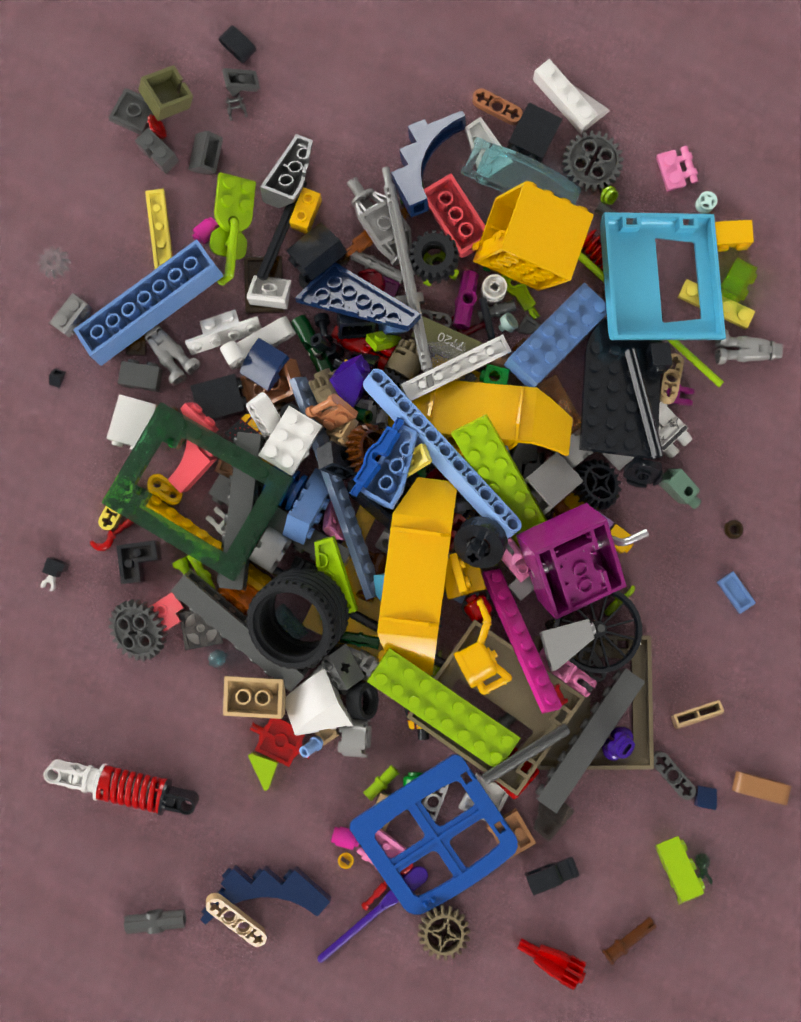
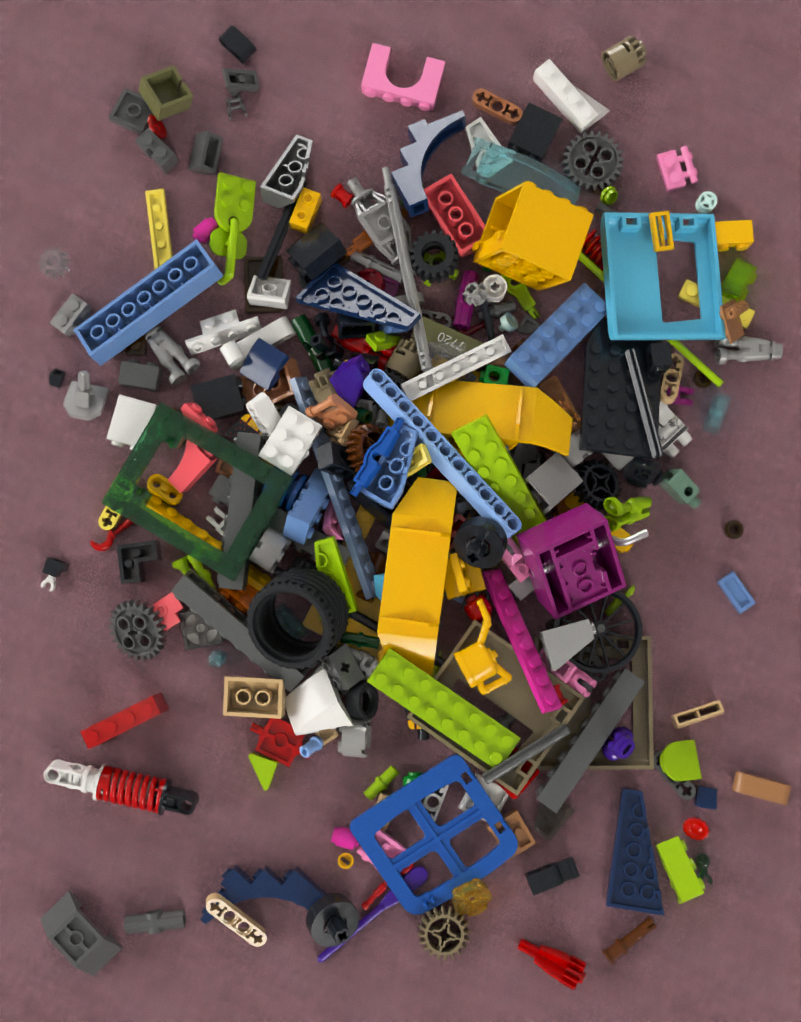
(77, 936): none -> dark grey slope
(85, 400): none -> light grey piece
(124, 720): none -> red arch
(339, 926): none -> black piece
(342, 195): none -> red bush
(420, 95): none -> bright pink arch
(463, 893): none -> clear yellow plate
(475, 294): none -> light grey gear
(624, 57): none -> dark tan gear
(628, 513): none -> lime piece
(633, 868): none -> dark blue wing
(654, 233): none -> yellow tile
(681, 761): none -> lime tile
(696, 828): none -> red piece
(698, 383): none -> dark brown plate
(716, 413): none -> clear light blue brick
(730, 313): none -> medium nougat hinge

